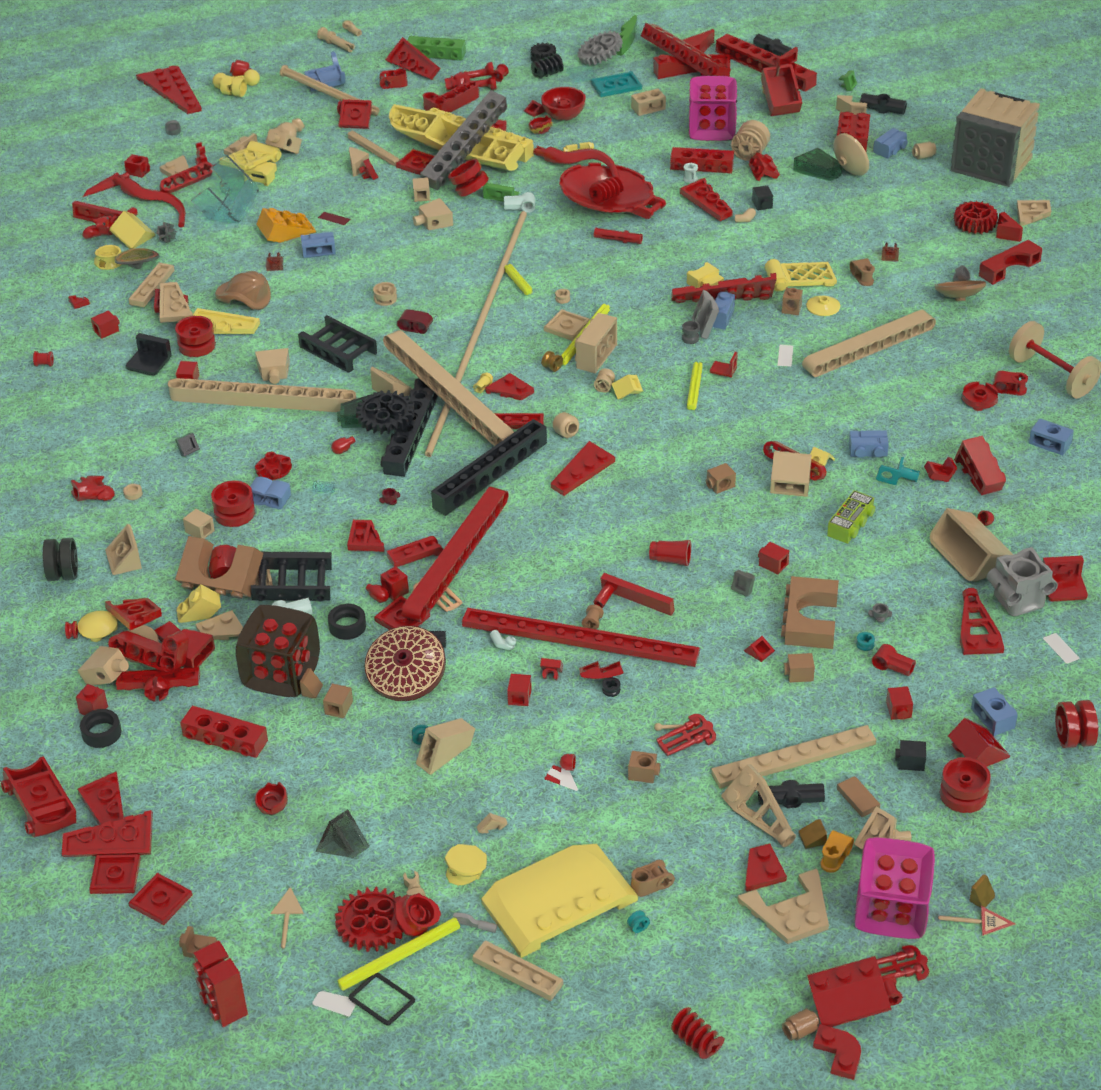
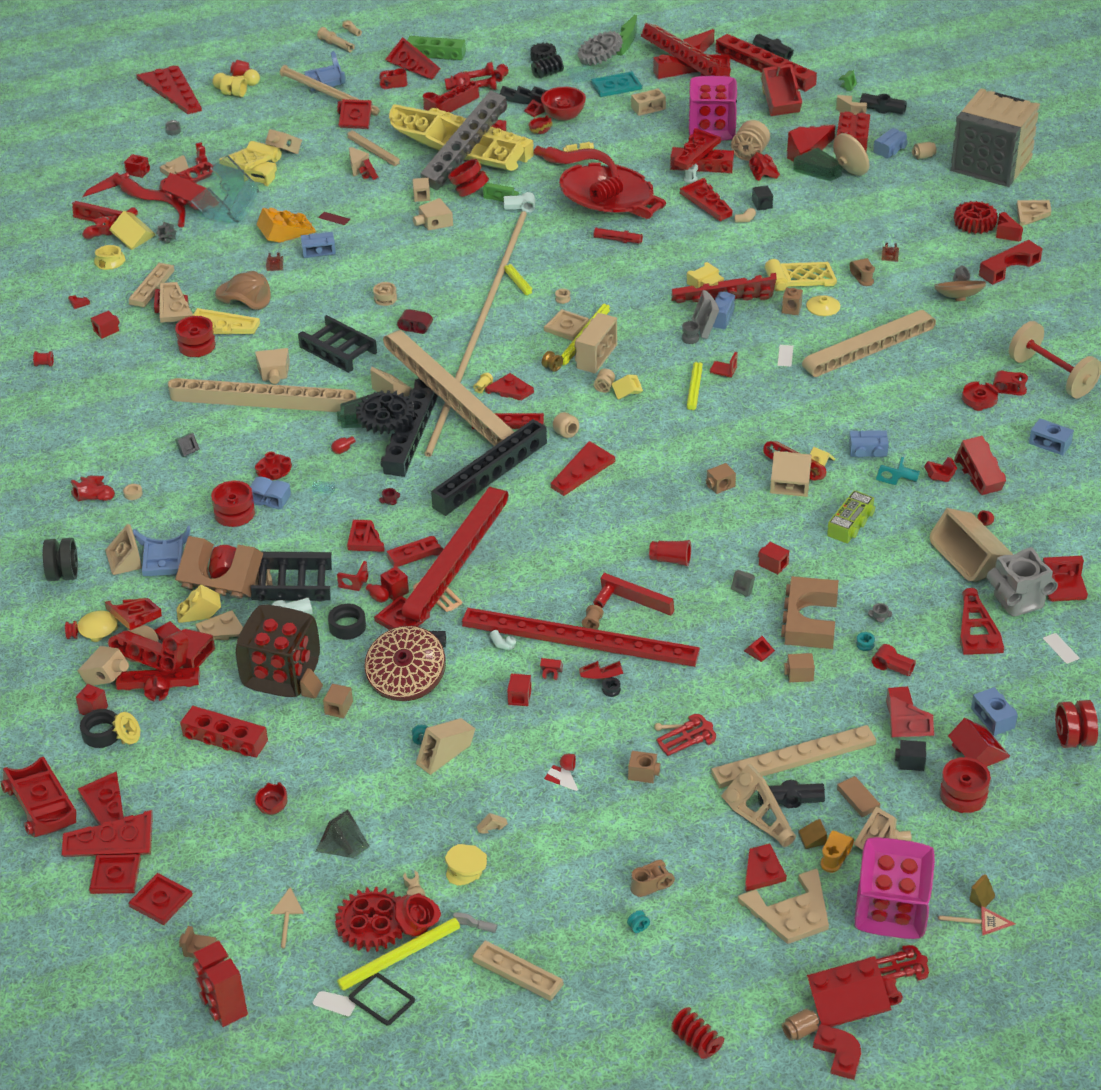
(131, 726): none -> light yellow gear
(136, 255): shield -> none
(151, 354): black bracket -> none
(161, 556): none -> medium blue piece
(181, 189): none -> red slope
(188, 370): red brick -> none
(198, 524): tan brick -> none
(240, 144): tan bracket -> none
(291, 128): tan animal -> none
(357, 580): none -> red bracket
(414, 161): red tile -> none
(522, 95): none -> black slope
(556, 896): light yellow slope -> none
(696, 148): none -> red wing
(787, 58): red slope -> none
(806, 139): none -> red wedge
(909, 720): none -> red wing

